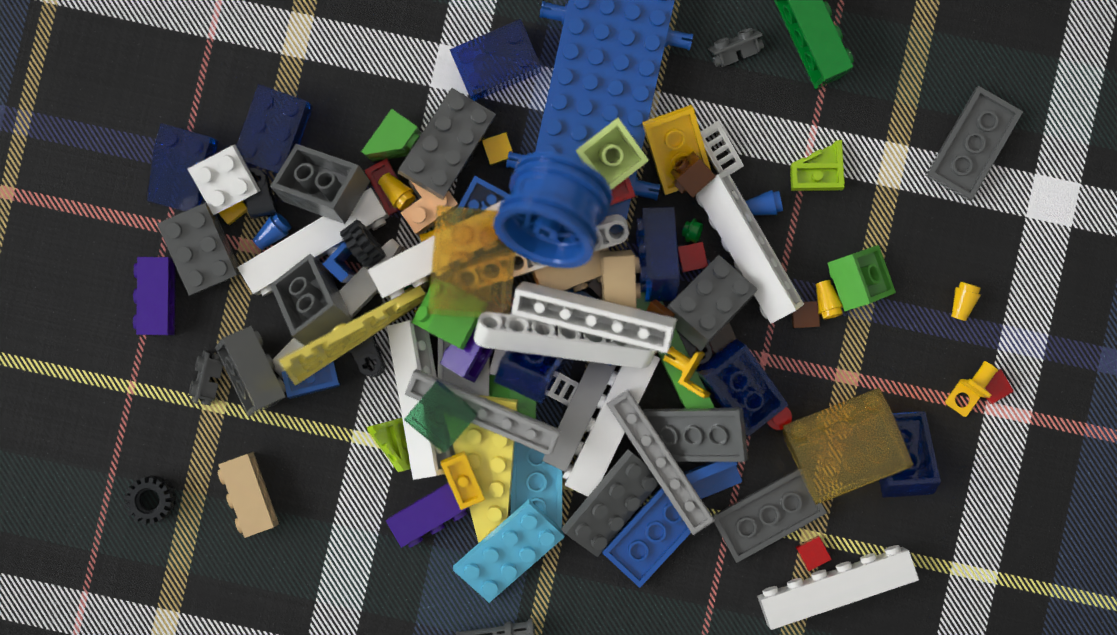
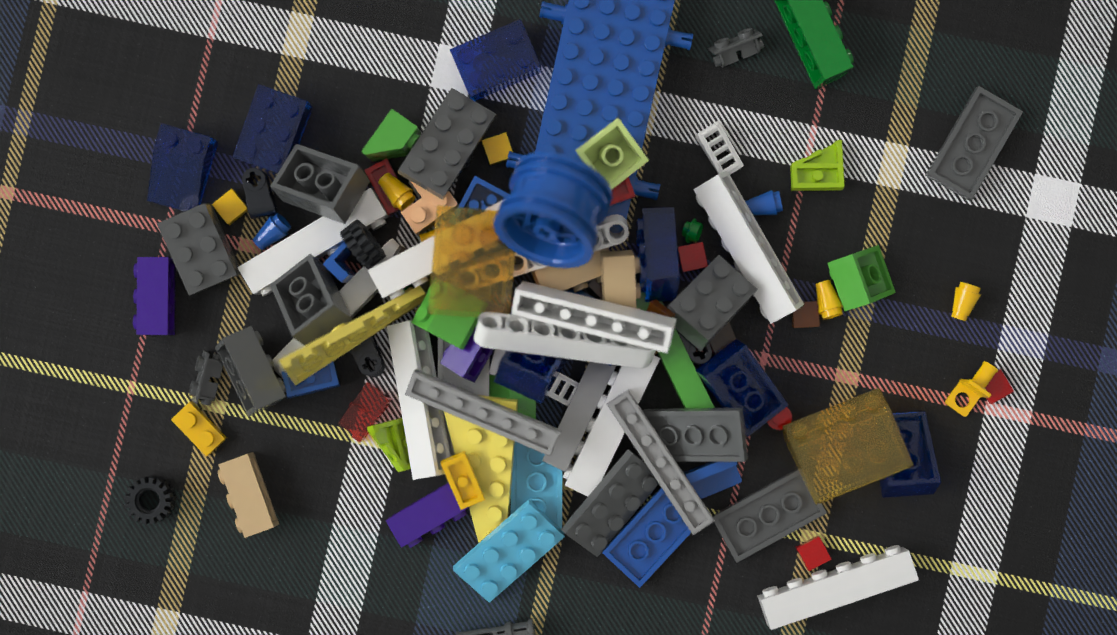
(199, 428): none -> yellow plate
(224, 179): white plate -> none
(364, 411): none -> clear red panel
(440, 416): clear green tile -> none
(671, 139): yellow plate -> none
(688, 368): yellow bracket -> none
(691, 174): reddish brown brick -> none

